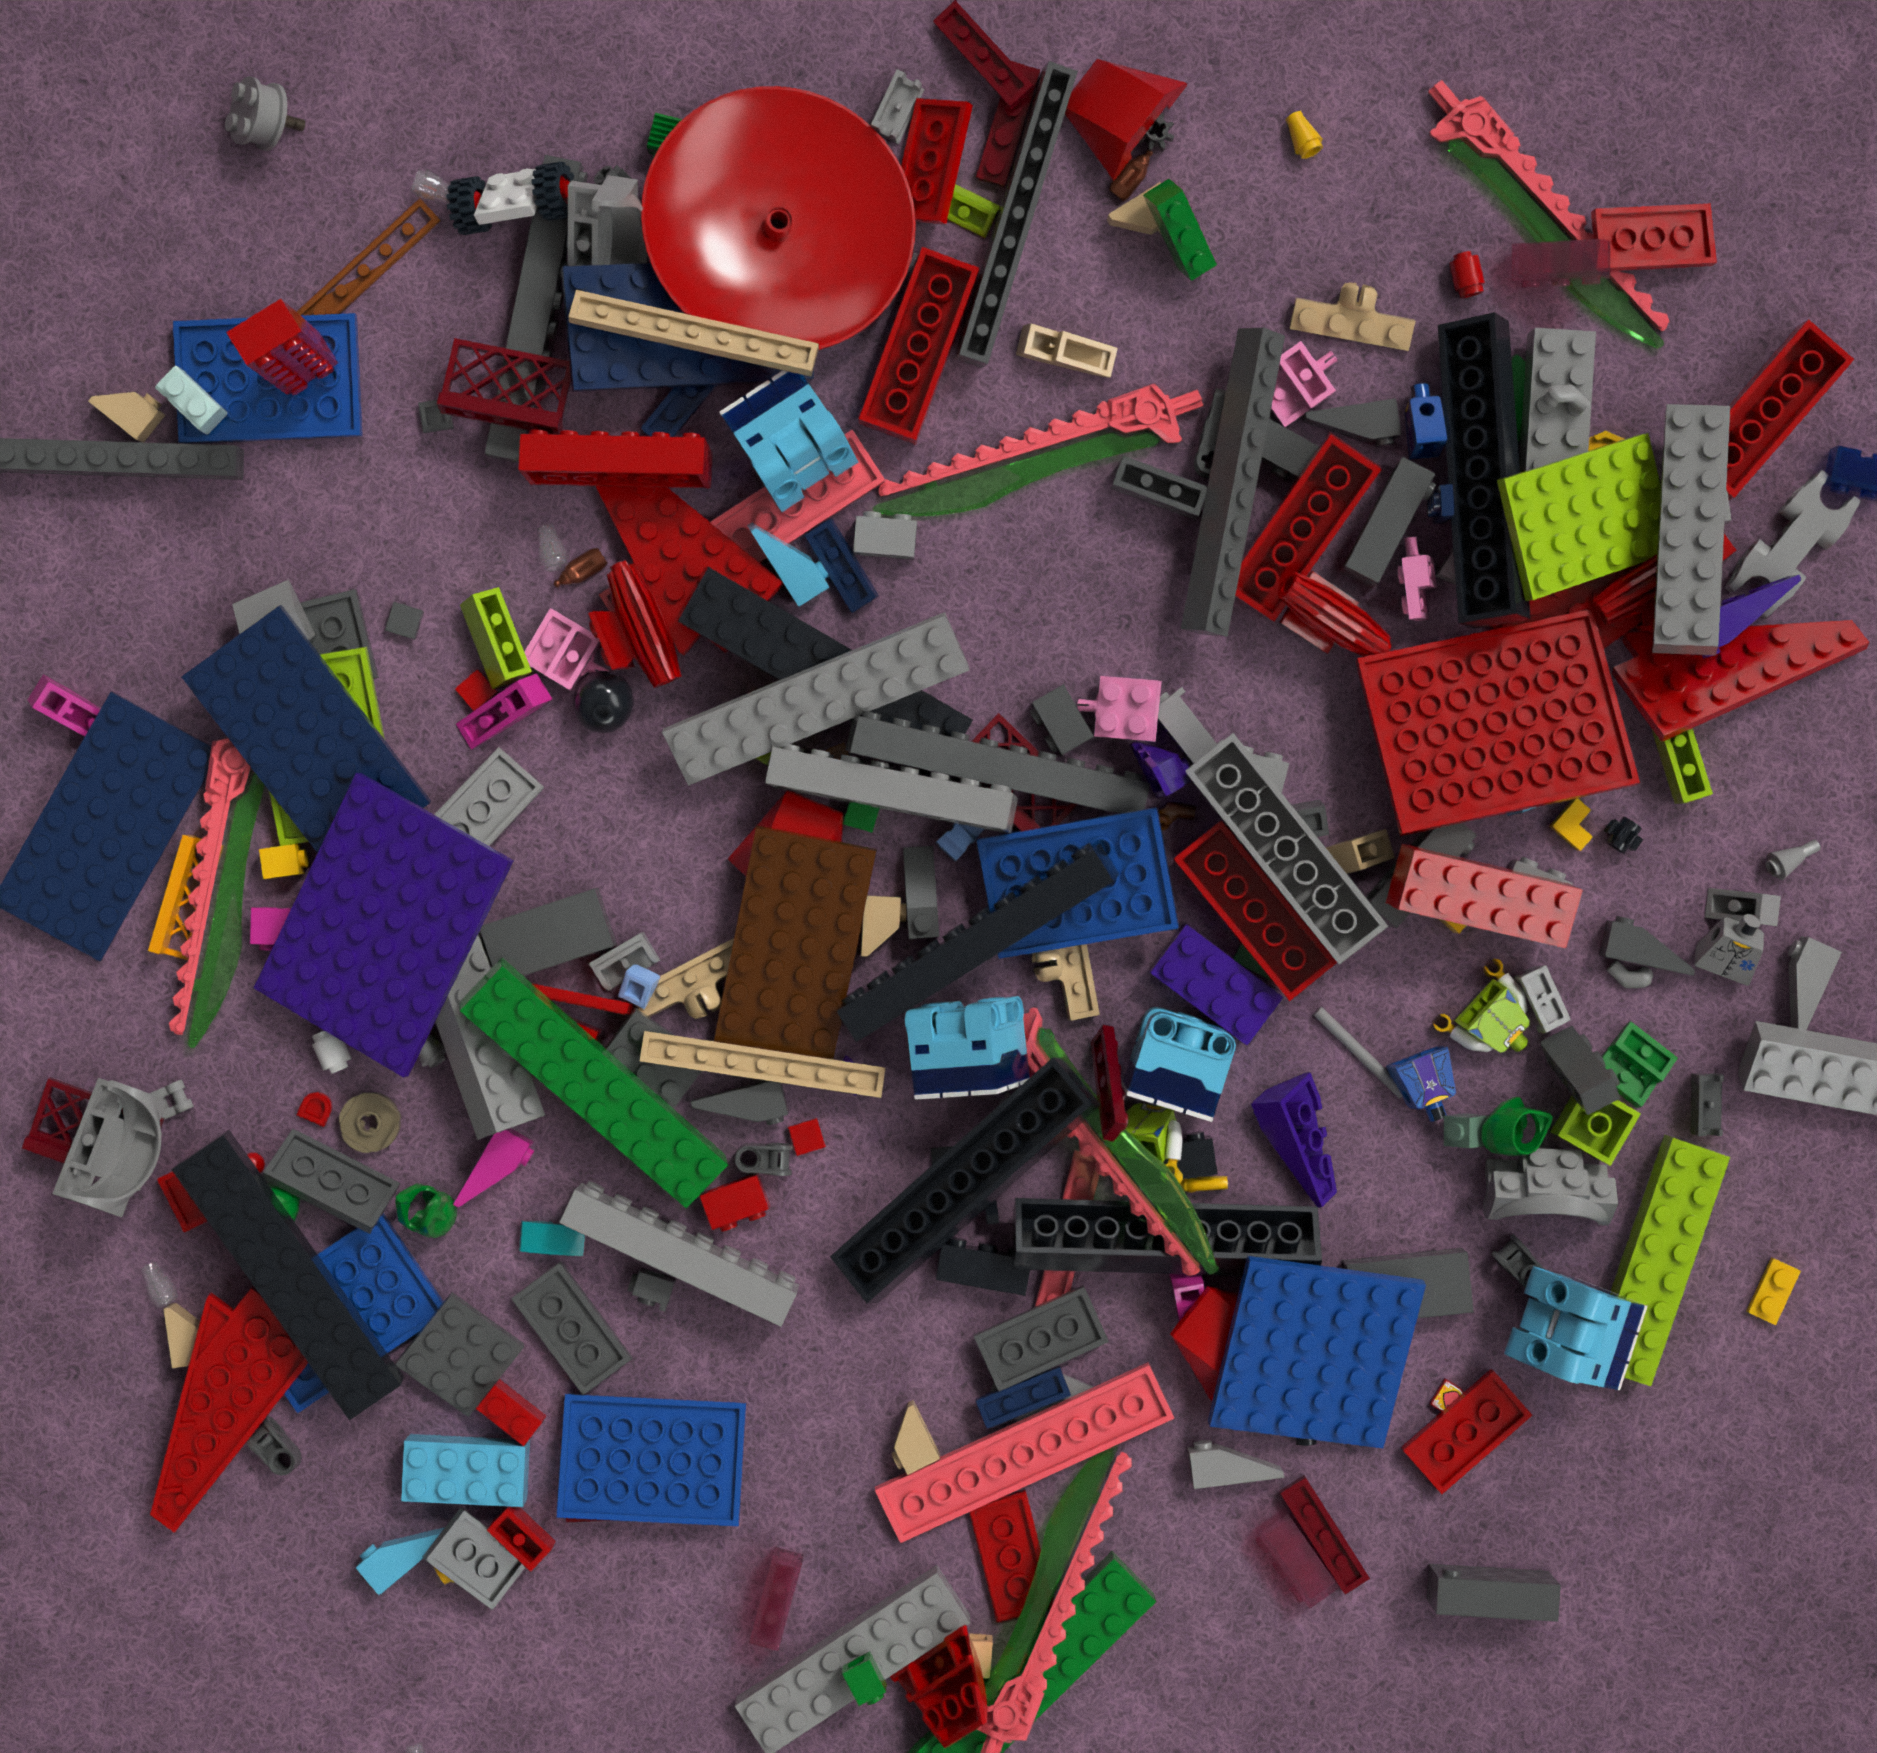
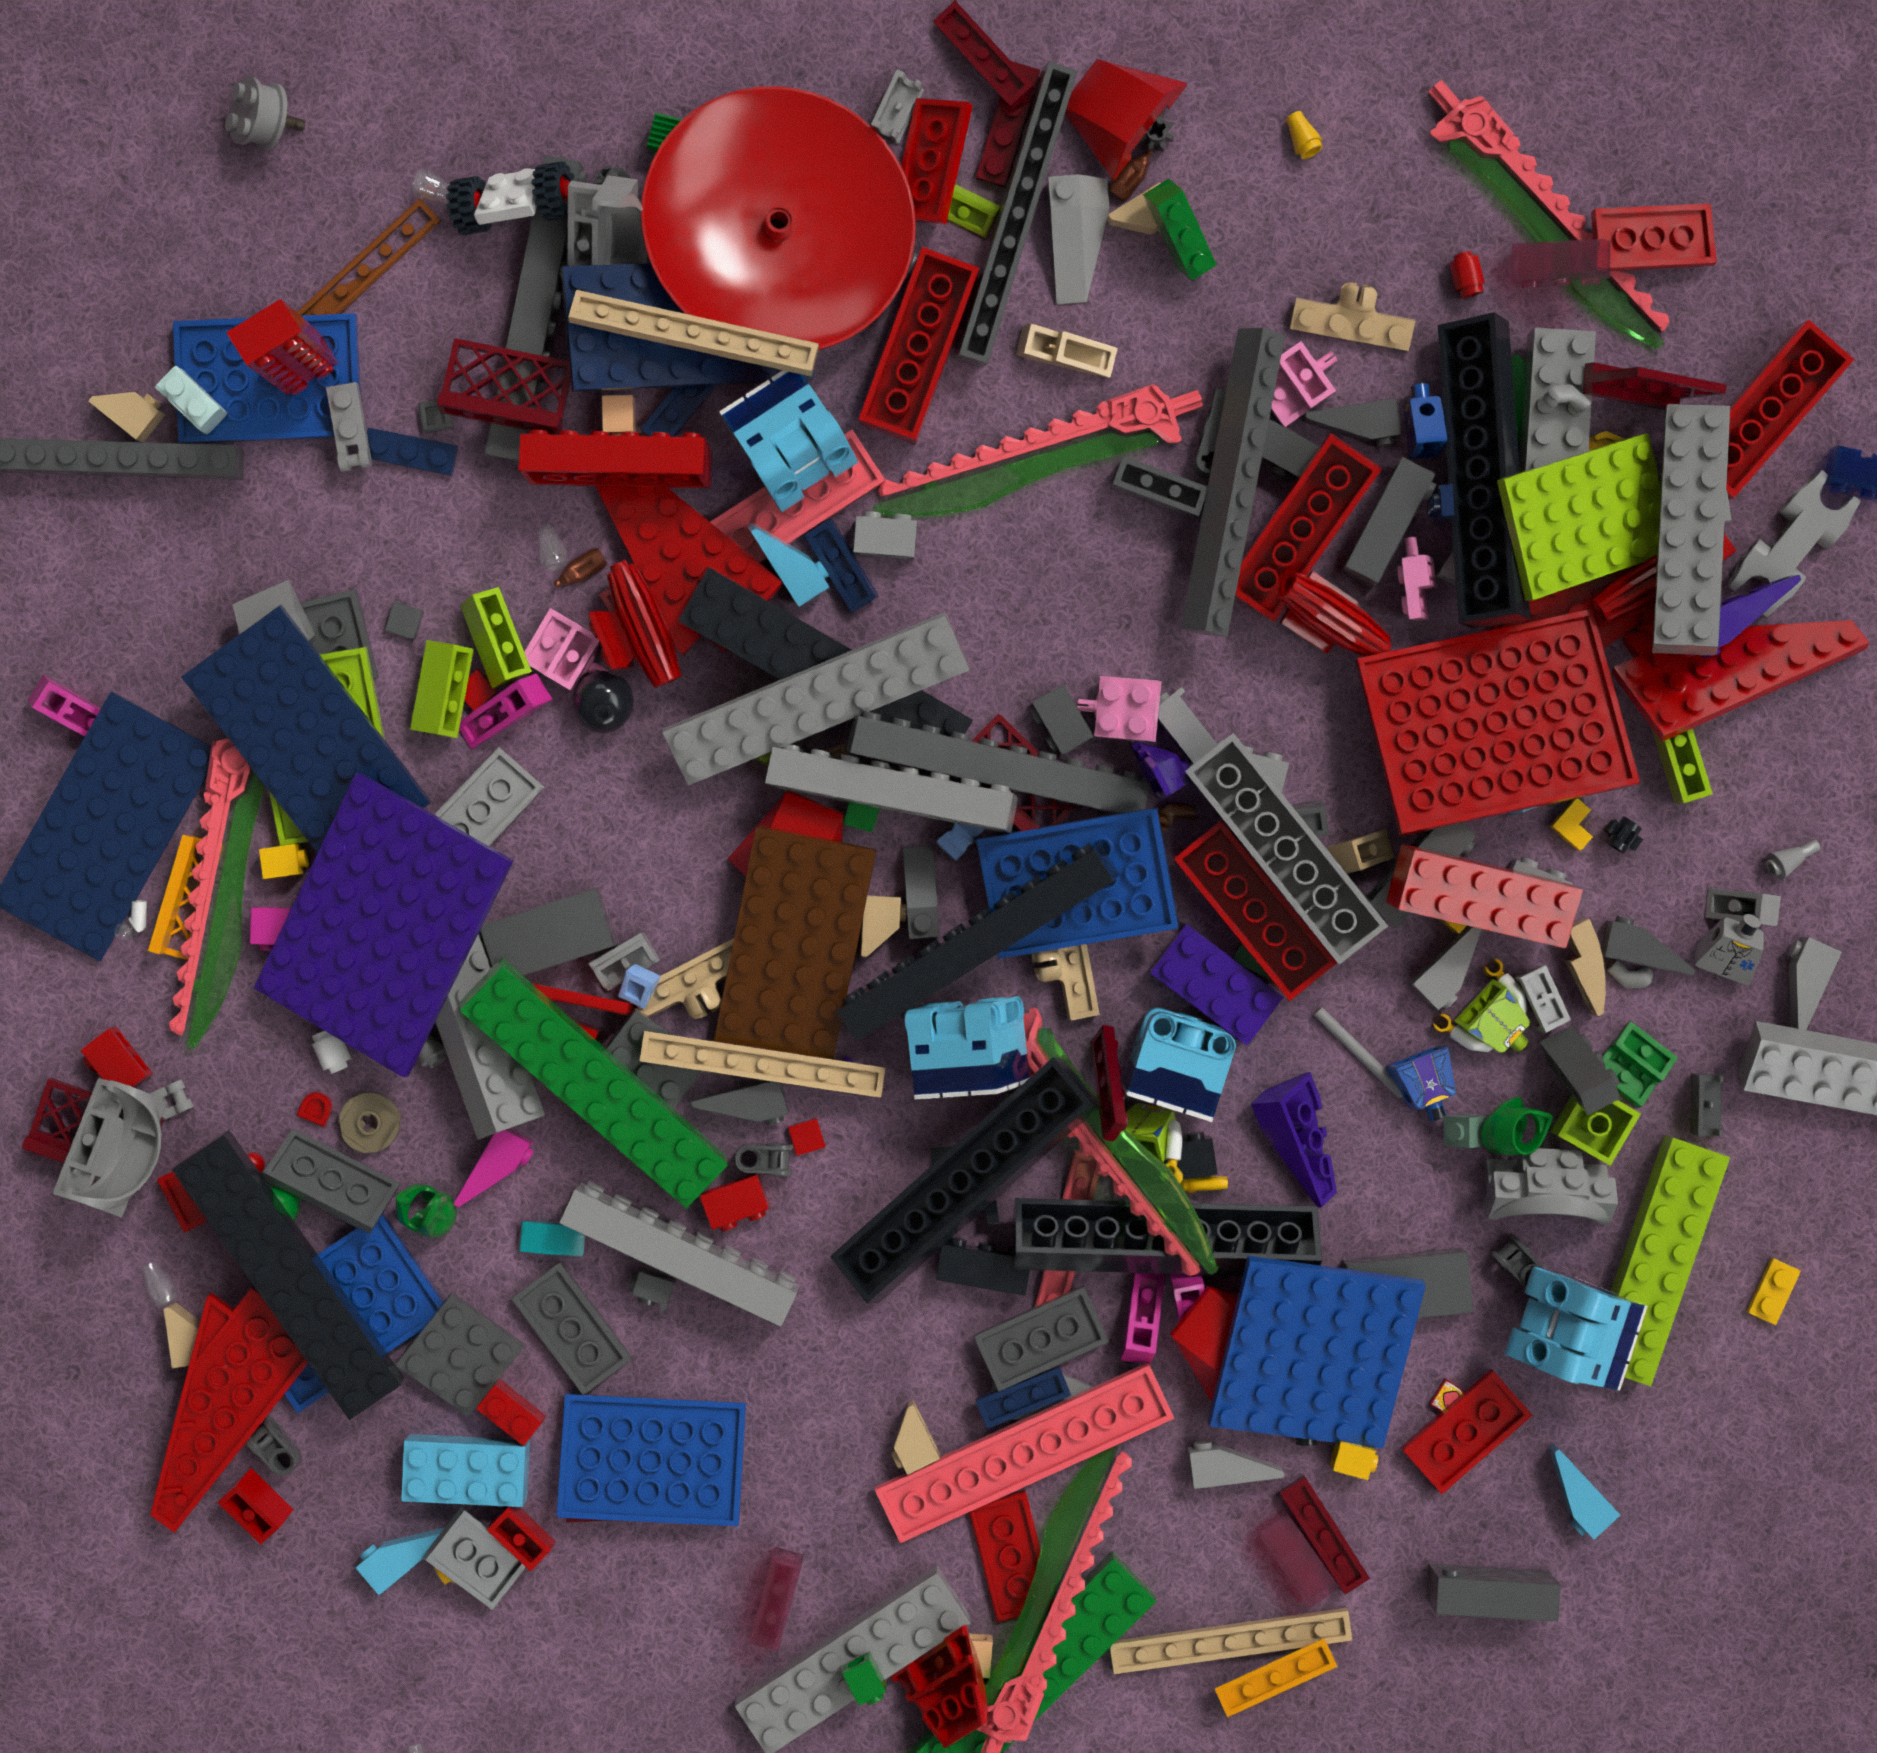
(115, 1059): none -> red brick
(134, 924): none -> arm
(255, 1506): none -> red brick
(349, 425): none -> light grey plate
(412, 451): none -> dark blue plate
(441, 688): none -> lime brick
(618, 414): none -> light nougat brick
(1077, 226): none -> light grey wedge
(1143, 1318): none -> dark pink slope
(1230, 1640): none -> tan plate
(1275, 1677): none -> light orange fence
(1354, 1459): none -> yellow brick
(1447, 971): none -> light grey slope
(1583, 1501): none -> medium azure slope
(1588, 965): none -> tan slope
(1644, 385): none -> dark red fence

